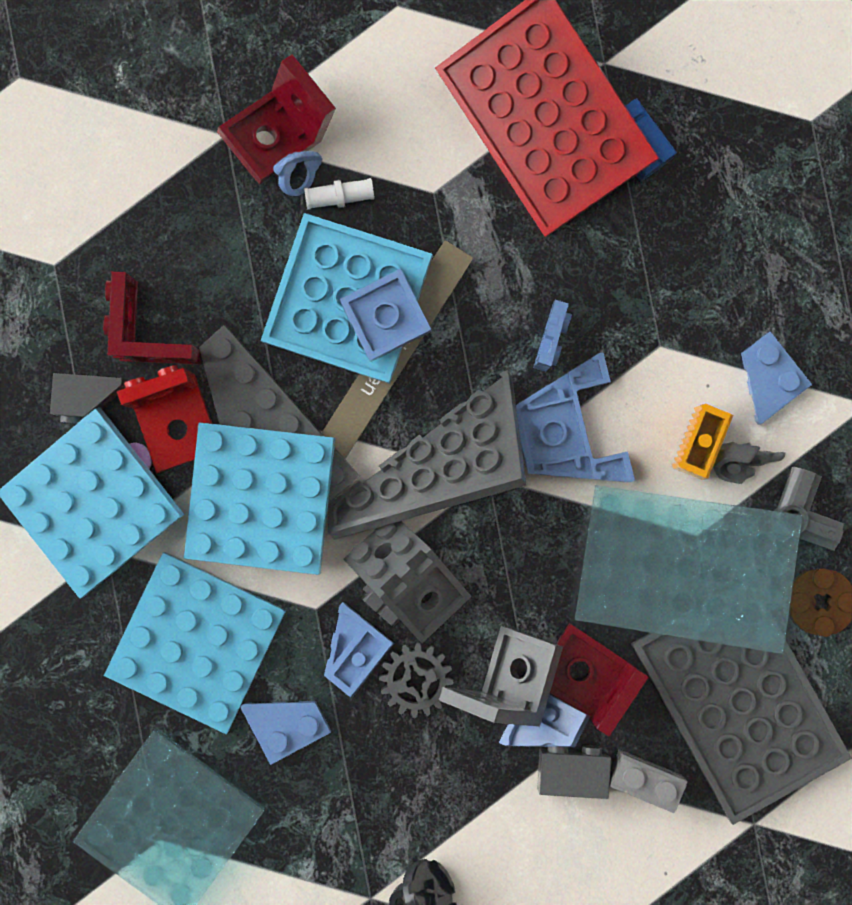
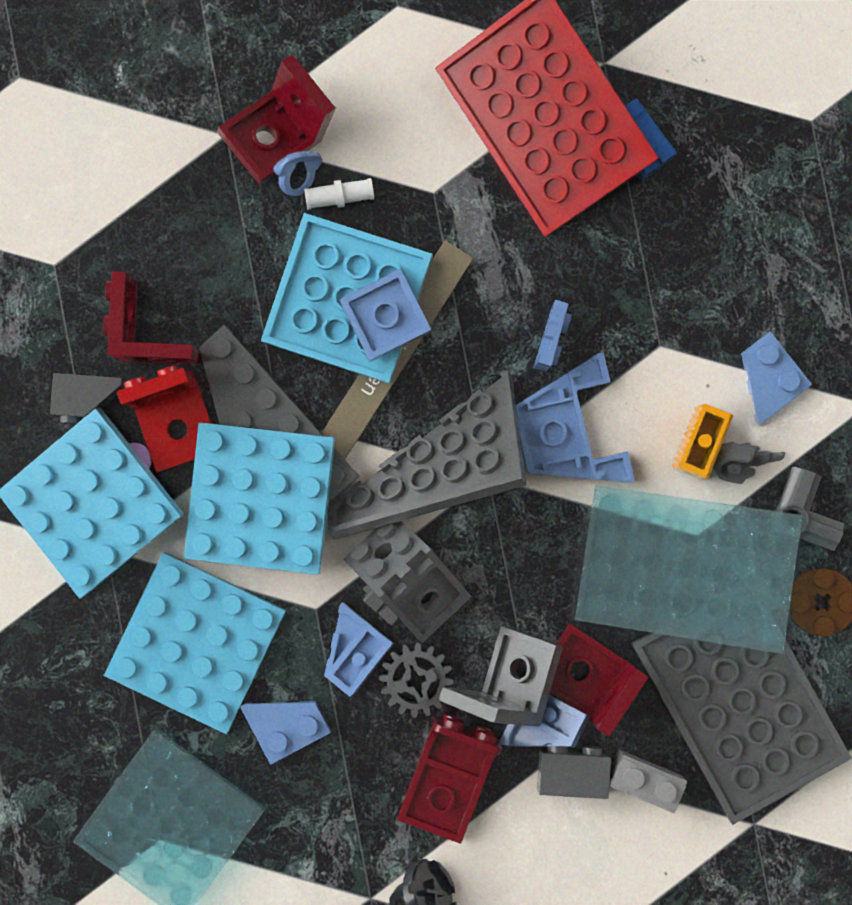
(449, 777): none -> dark red bracket

